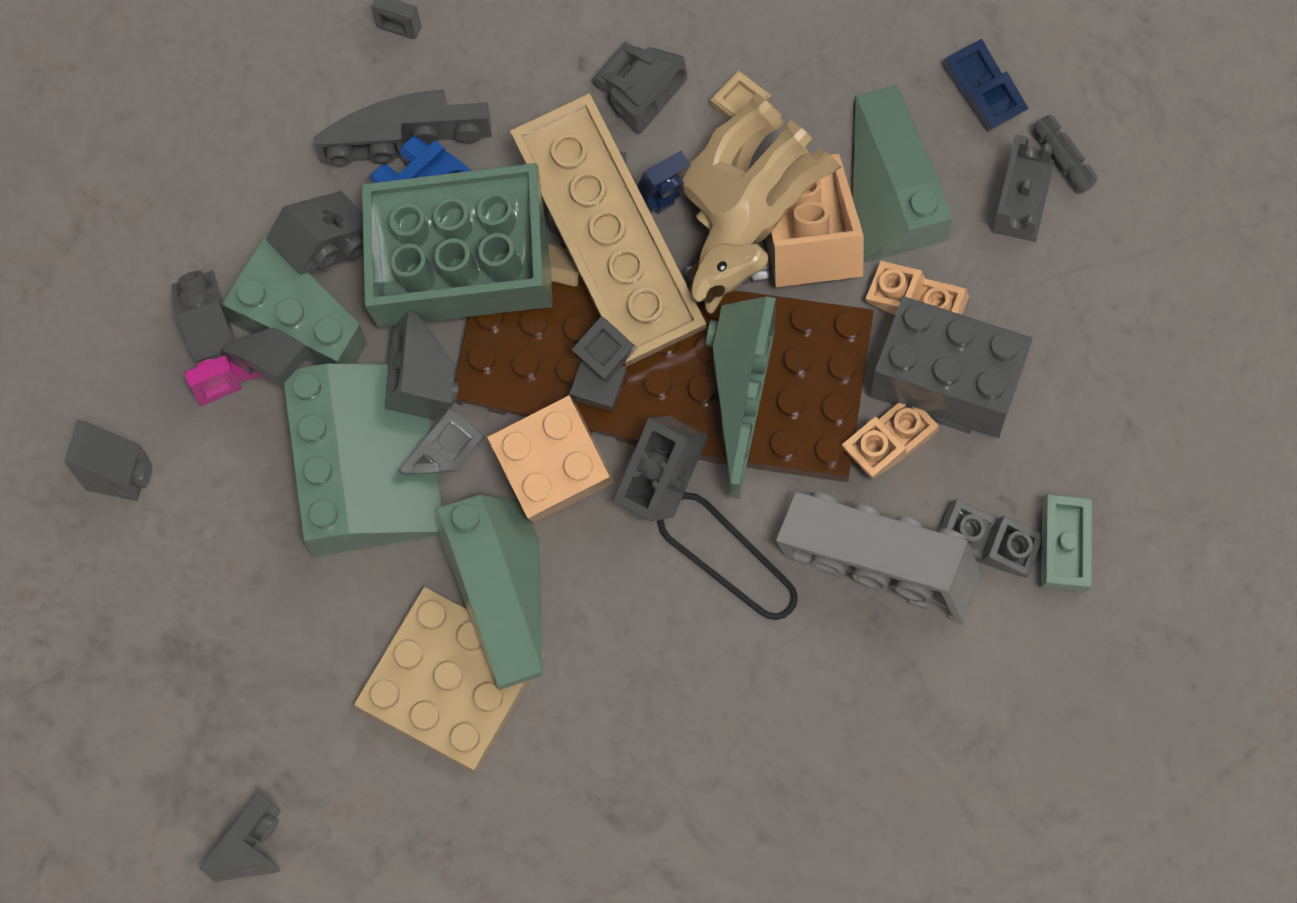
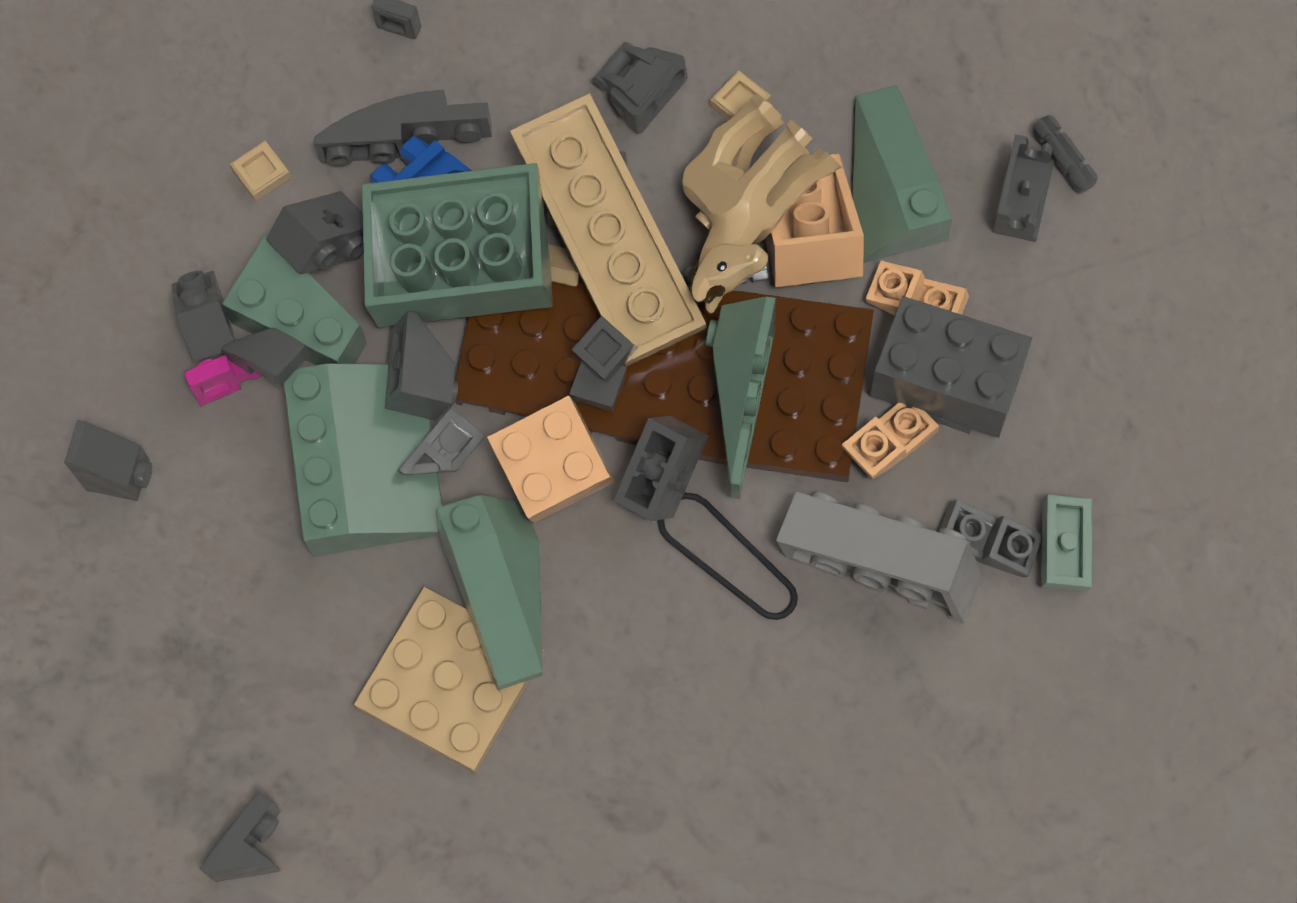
(260, 170): none -> tan tile
(662, 182): dark blue plate -> none
(984, 86): dark blue slope -> none

